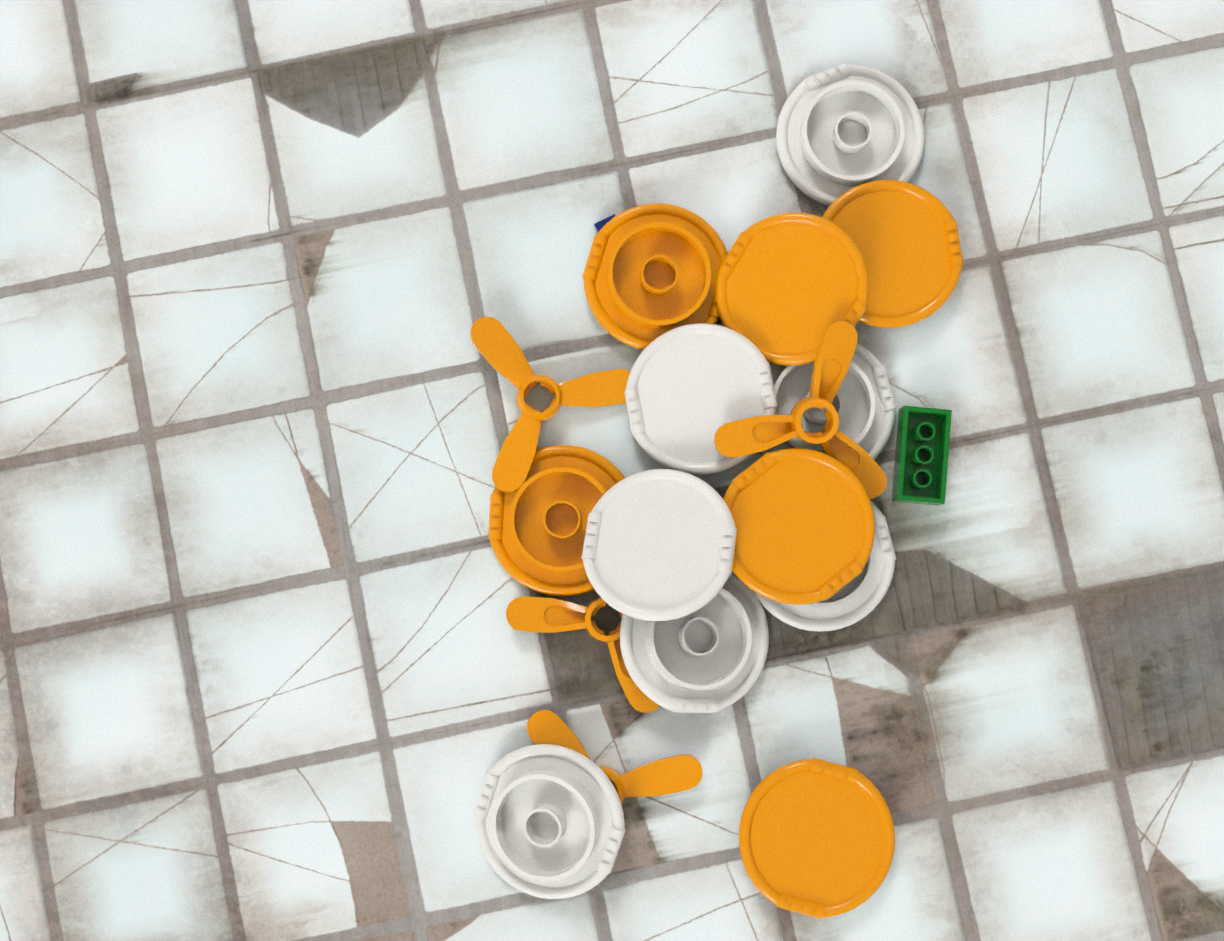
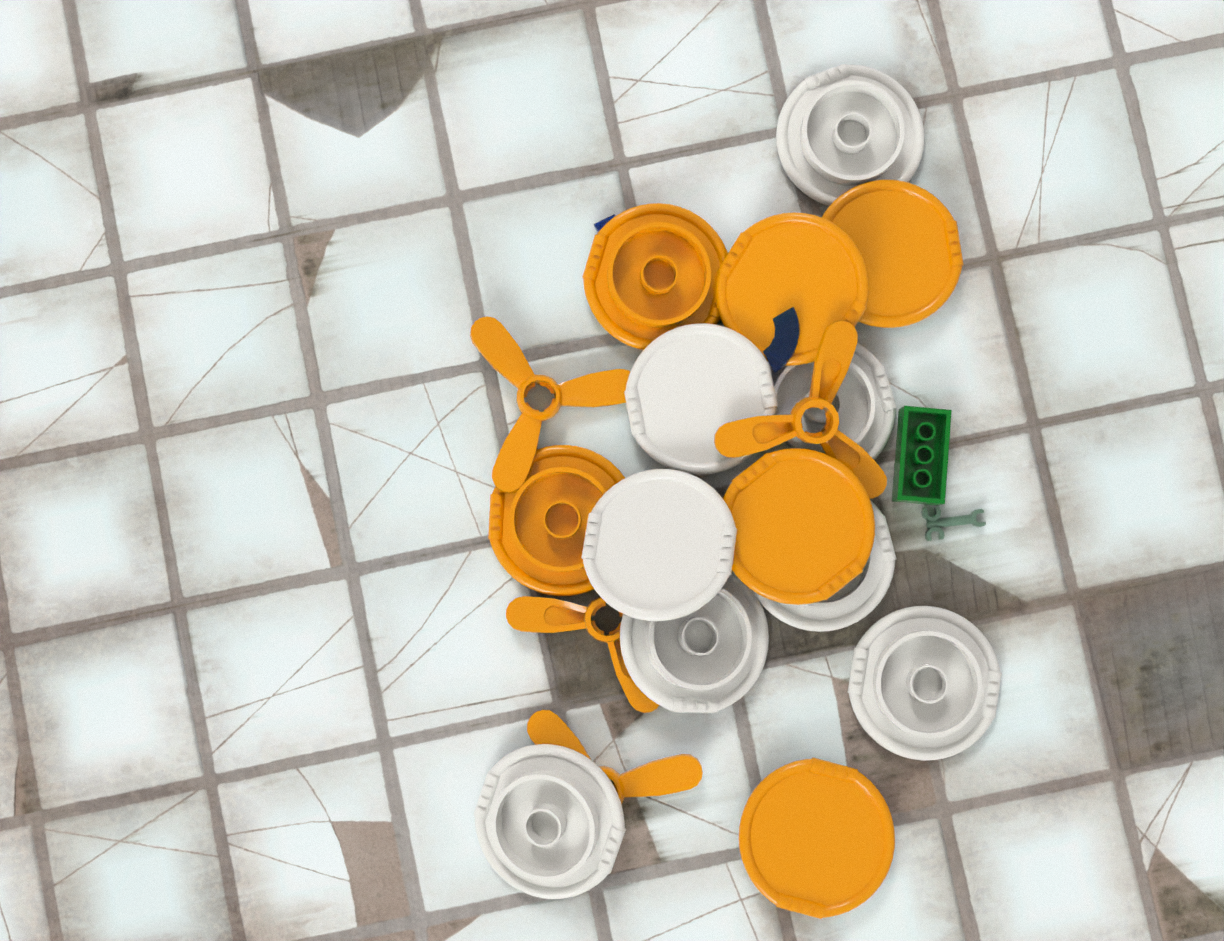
(785, 339): none -> clear blue tile
(924, 683): none -> white piece
(936, 524): none -> sand green bar

